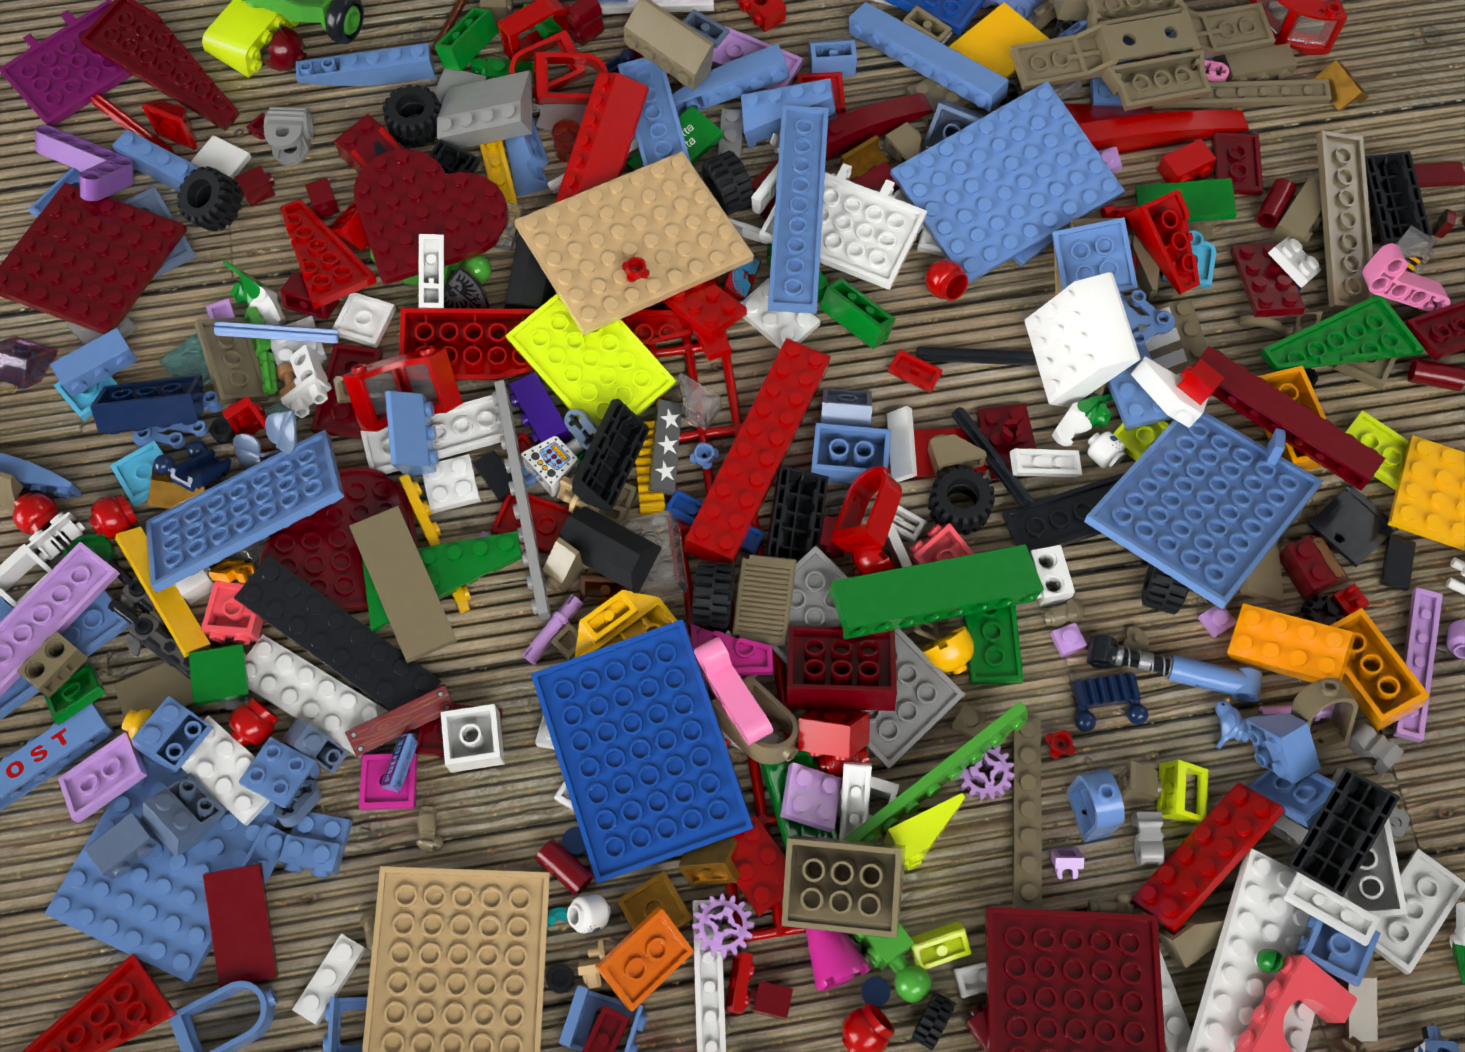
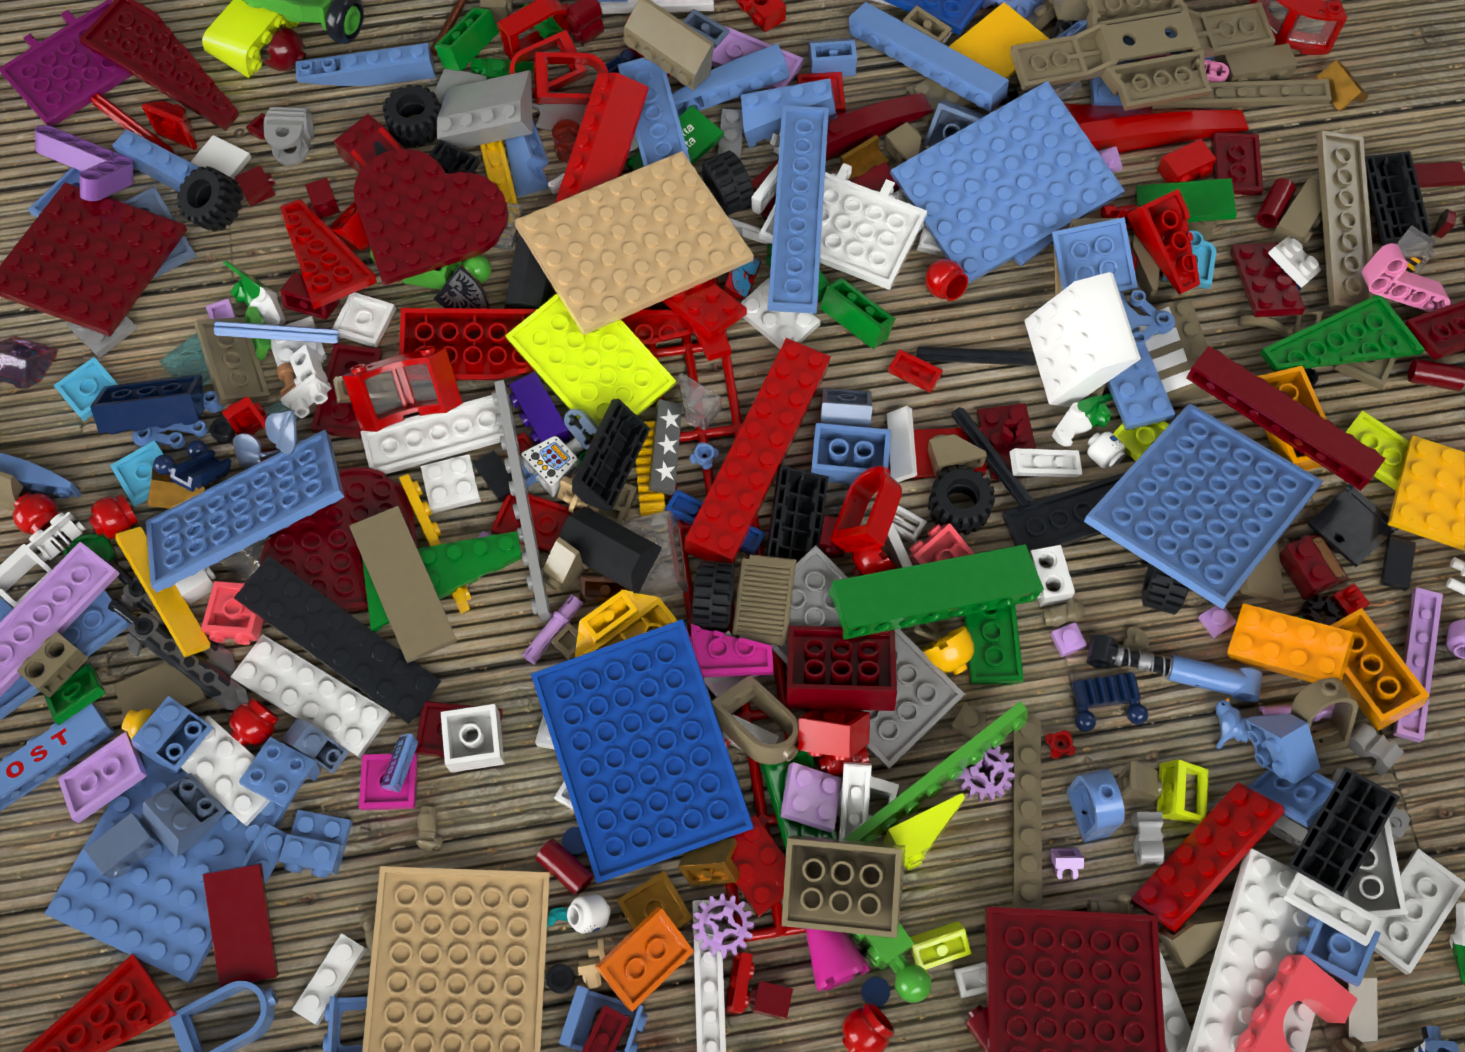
(93, 362): medium blue brick -> none
(218, 674): green tile -> none
(232, 570): light orange plate -> none
(268, 373): bright green axle -> none
(300, 805): sand blue beam -> none
(399, 720): dark red tile -> none
(411, 433): medium blue slope -> none
(431, 271): white slope -> none
(632, 264): red plate -> none
(732, 691): bright pink beam -> none
(933, 1020): black tyre -> none
(1163, 389): white slope -> none
(1199, 381): red brick -> none
(1269, 957): green hinge -> none
(1276, 446): medium blue tile -> none

